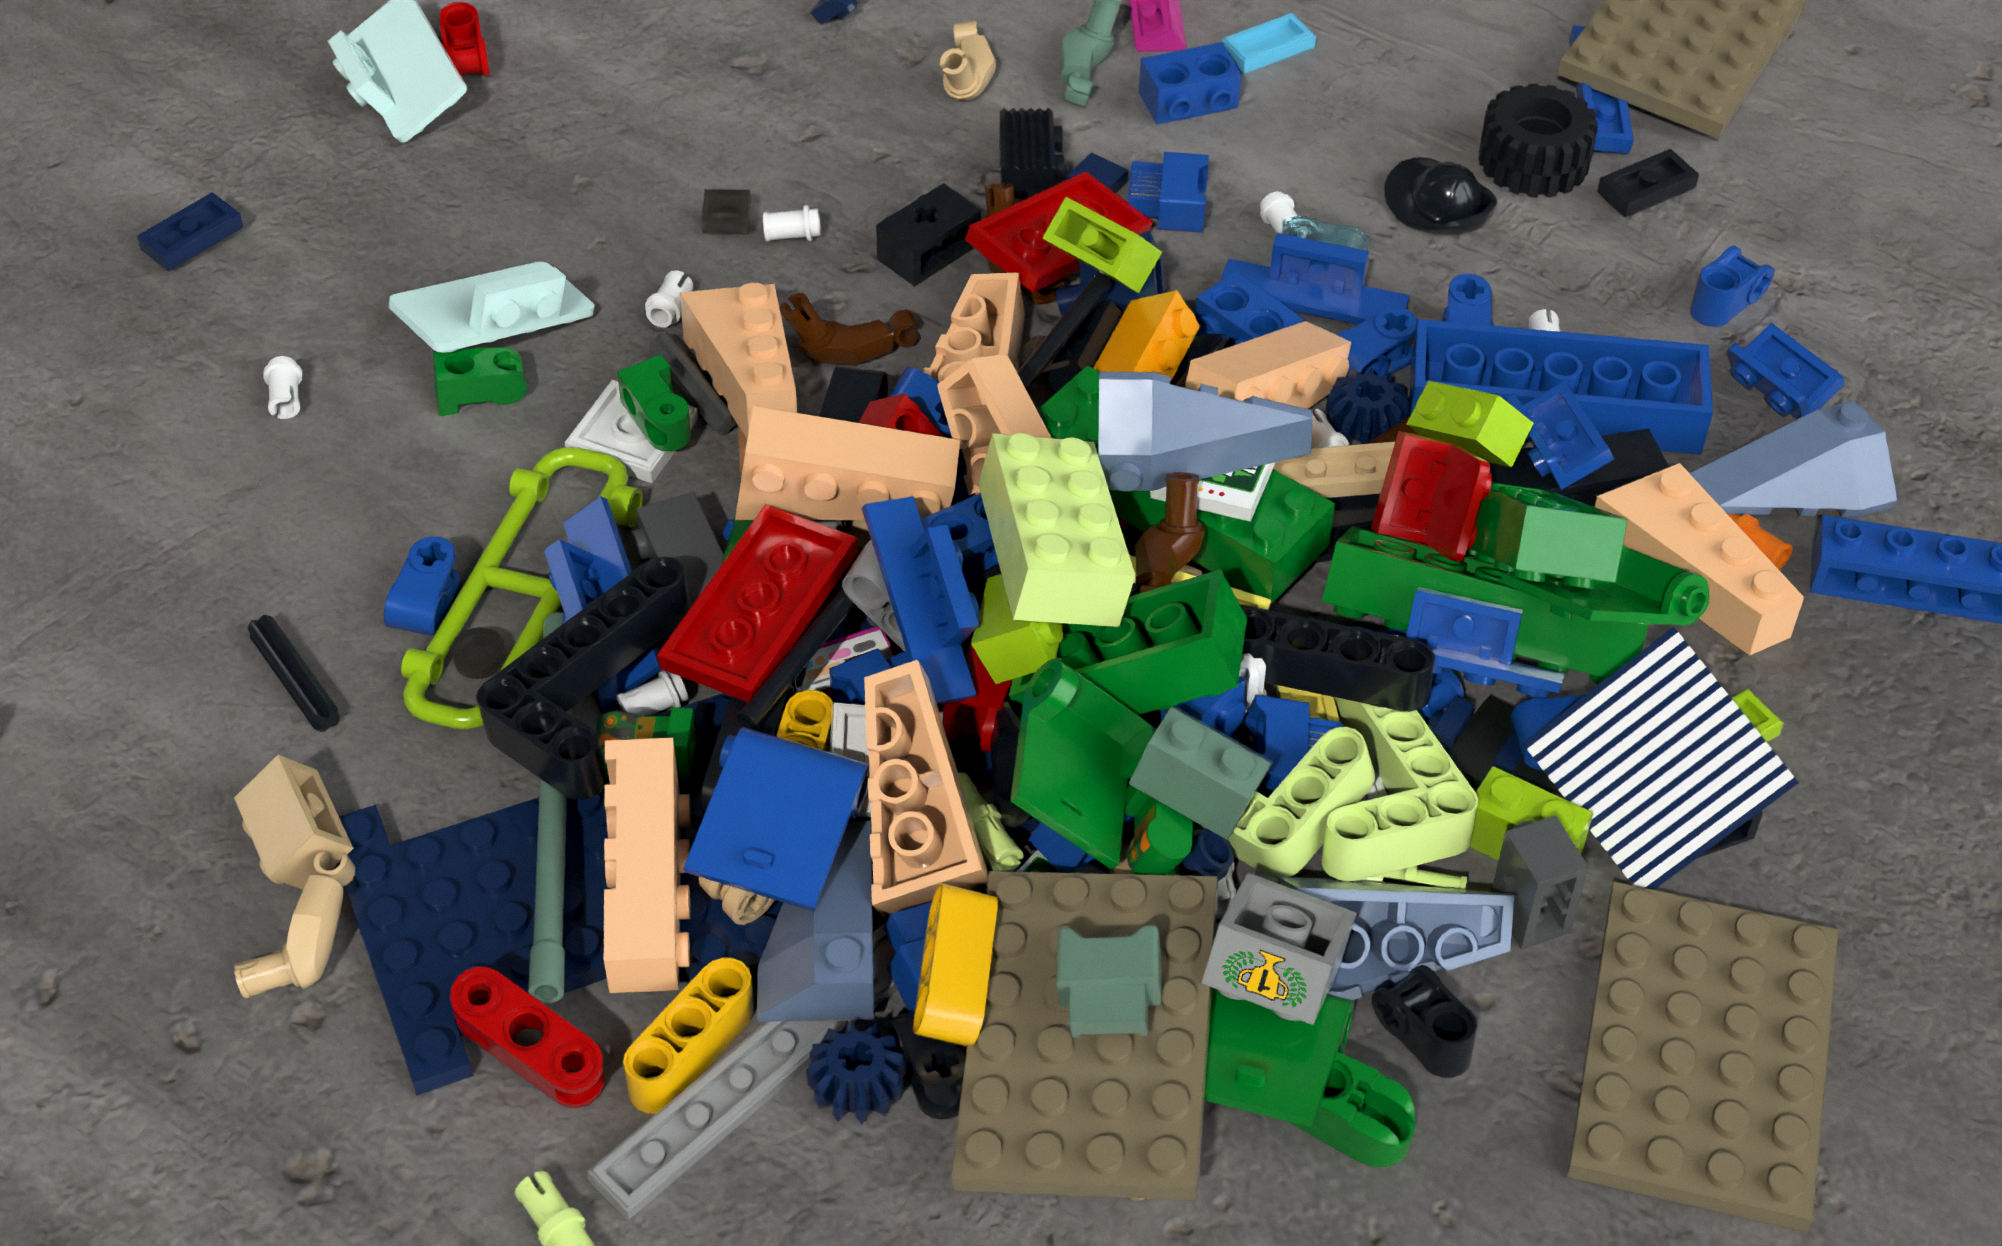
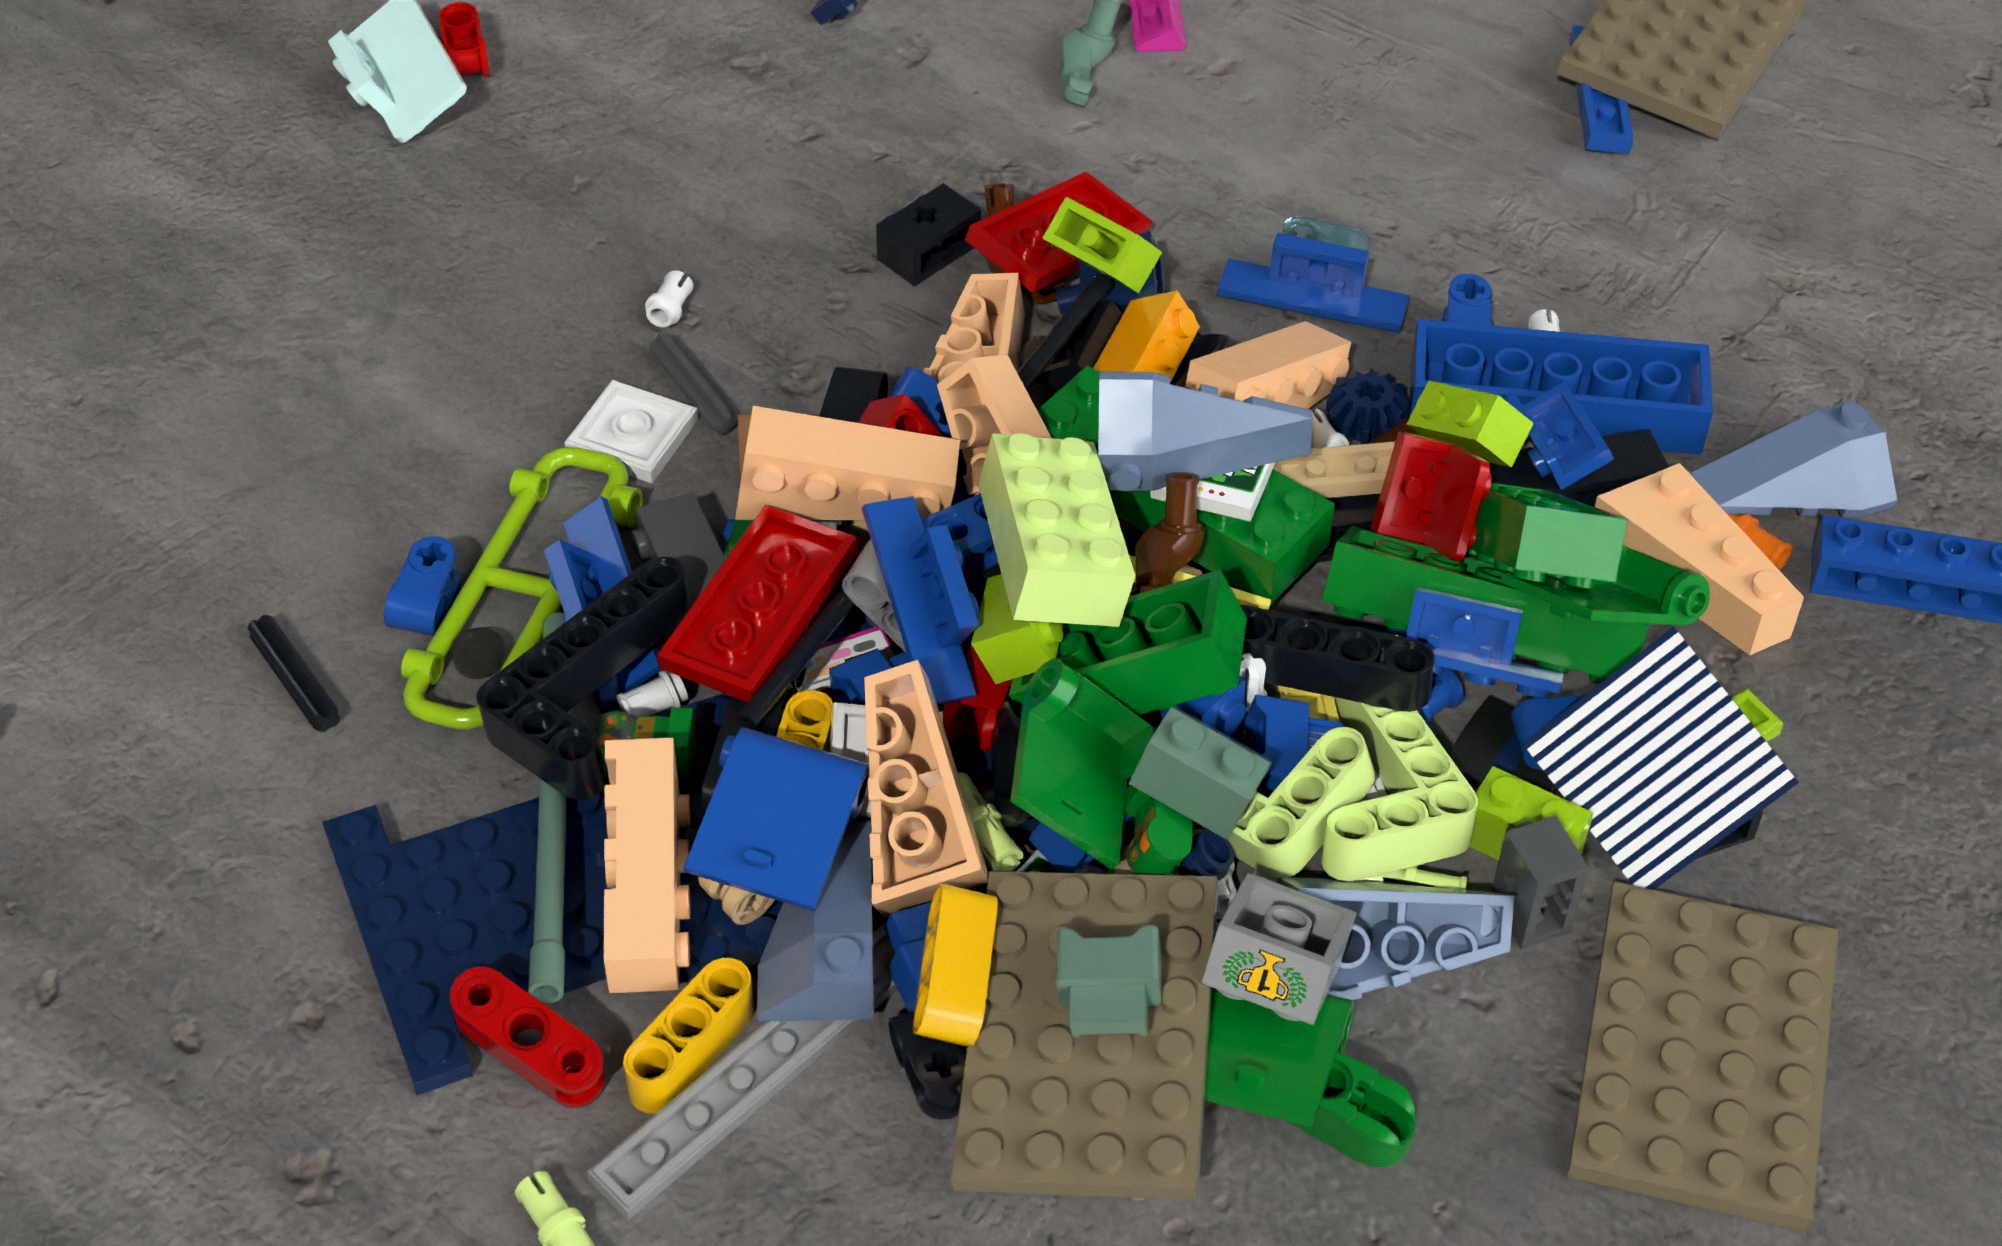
(190, 231): dark blue plate -> none
(283, 378): white pin -> none
(291, 821): tan brick -> none
(308, 937): tan arm -> none
(477, 377): green leg -> none
(491, 306): light aqua bracket -> none
(649, 400): green leg -> none
(726, 211): clear smoke plate -> none
(741, 346): light nougat wedge -> none
(792, 224): white pin -> none
(844, 344): reddish brown arm -> none
(856, 1072): dark blue gear -> none
(969, 65): tan arm -> none
(1029, 149): black brick -> none
(1103, 170): dark blue tile -> none
(1171, 190): blue piece -> none
(1189, 83): blue brick -> none
(1241, 311): blue brick -> none
(1269, 43): medium azure tile -> none
(1277, 209): white pin -> none
(1382, 342): blue piece -> none
(1423, 1016): black piece -> none
(1437, 196): black hat -> none
(1451, 723): dark blue plate -> none
(1537, 140): black tyre -> none
(1647, 182): black plate -> none
(1728, 287): blue piece -> none
(1784, 372): blue bracket -> none

